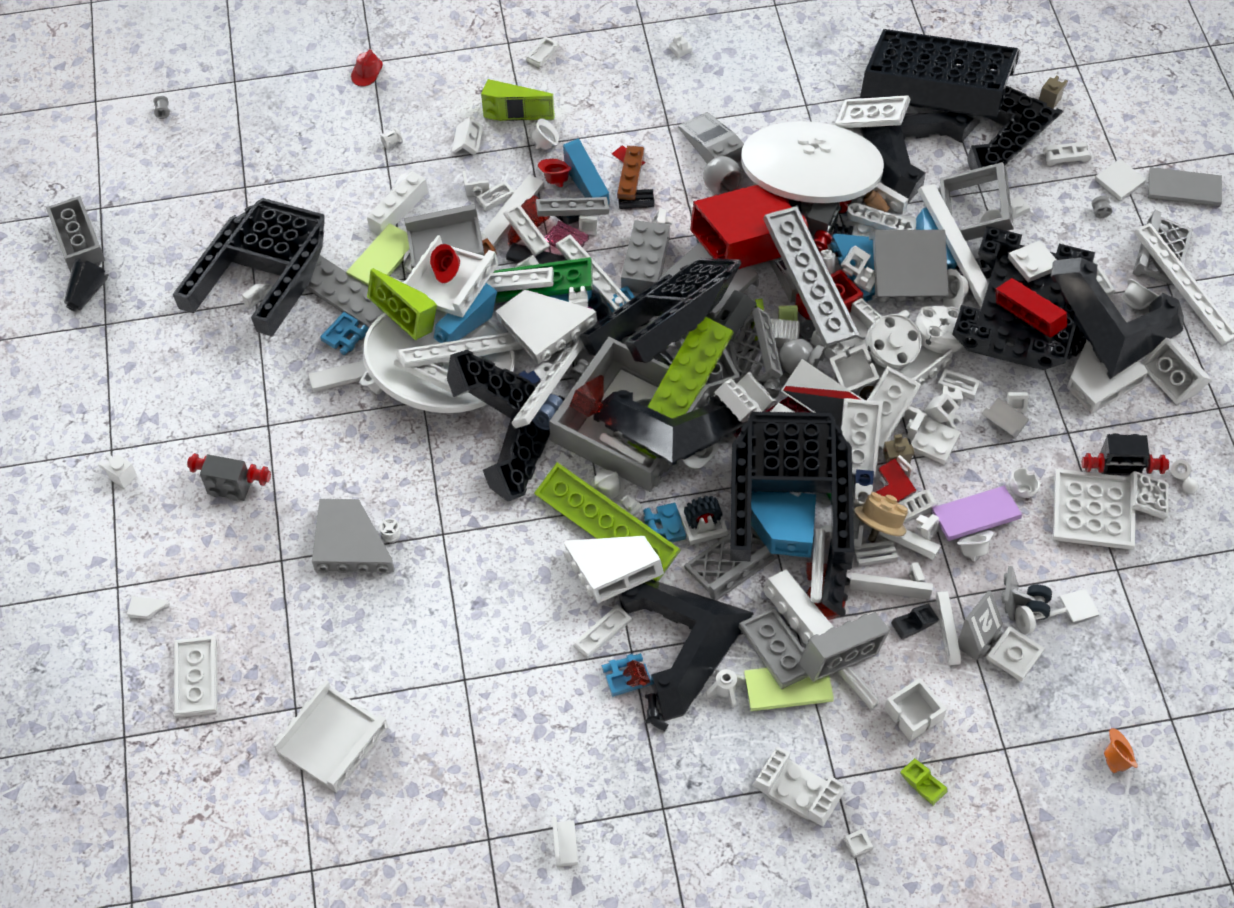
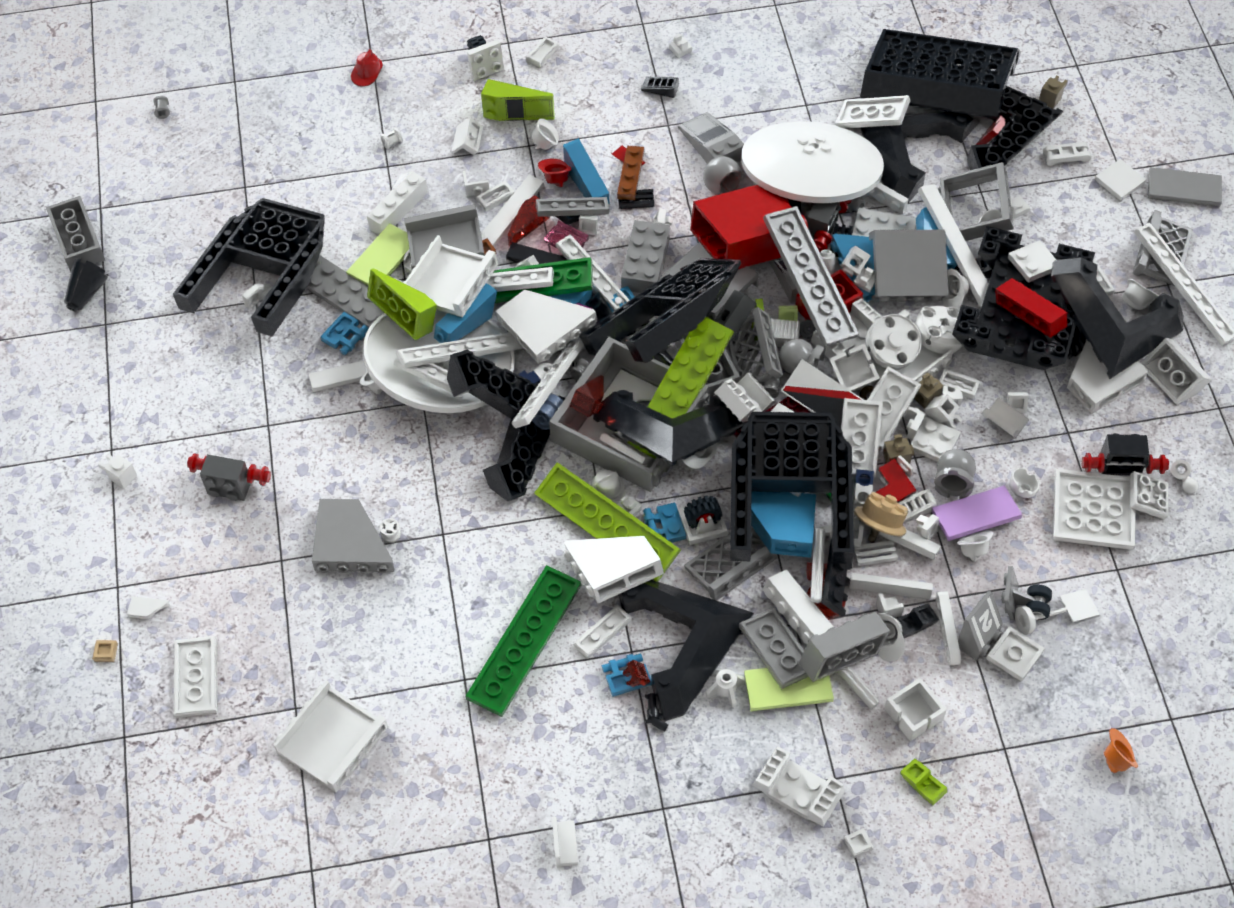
(105, 651): none -> tan tile
(444, 263): red piece -> none
(484, 57): none -> white plate
(523, 641): none -> green plate
(526, 229): white tile -> none
(578, 298): white tile -> none
(666, 85): none -> black slope
(875, 200): medium nougat cone -> none
(881, 216): white beam -> none
(889, 606): none -> white panel
(894, 644): none -> white piece
(915, 573): white tile -> none
(929, 389): none -> dark tan brick
(955, 474): none -> light grey tile
(992, 131): none -> red tile
(1101, 207): light grey wheel -> none

